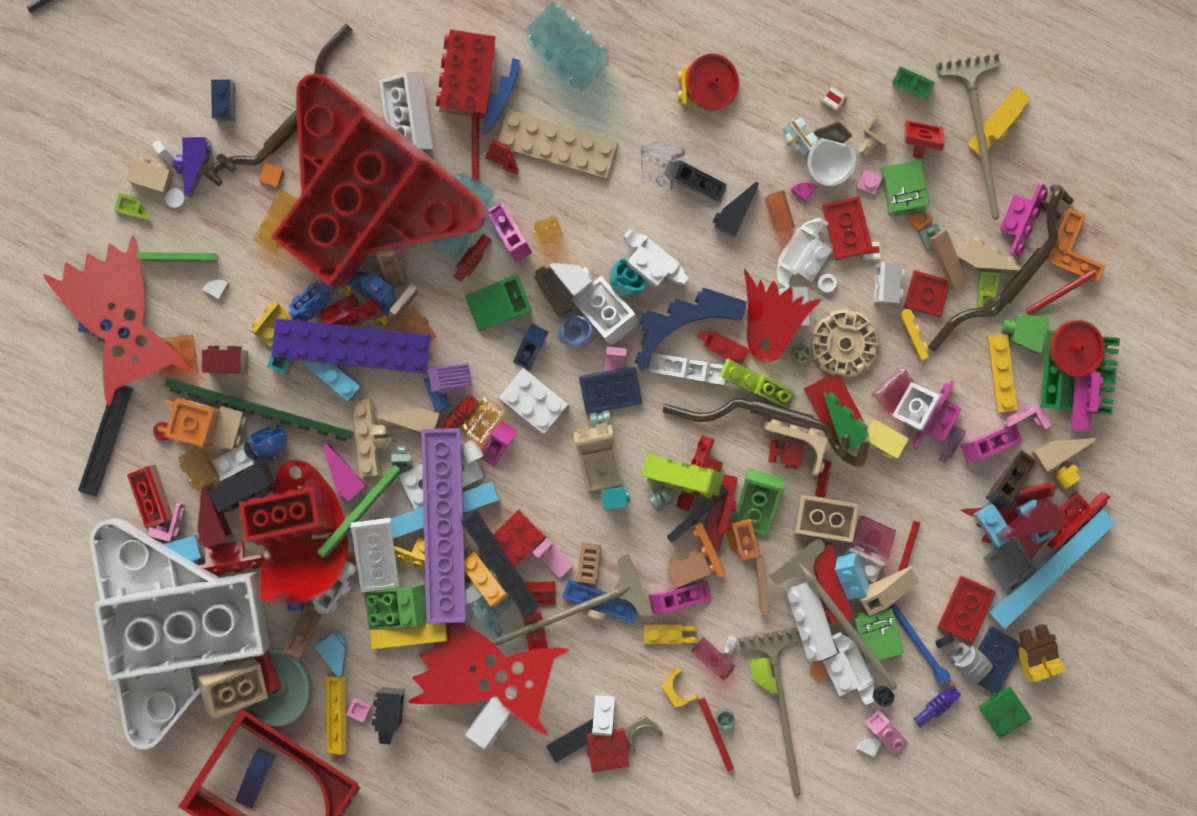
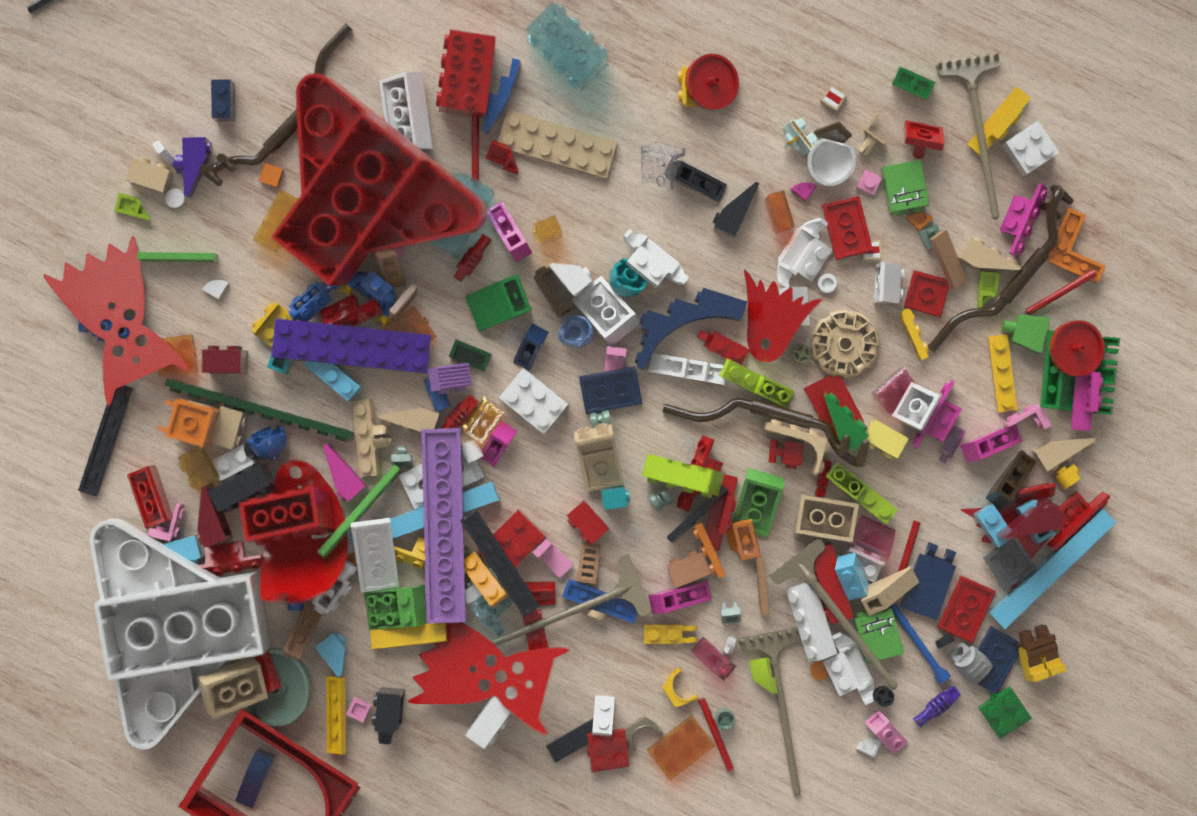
(159, 434): red plate -> none
(469, 354): none -> dark green panel
(587, 521): none -> red brick
(681, 747): none -> clear orange plate
(730, 615): none -> tile
(861, 493): none -> lime slope
(934, 580): none -> dark blue tile
(1030, 148): none -> white brick

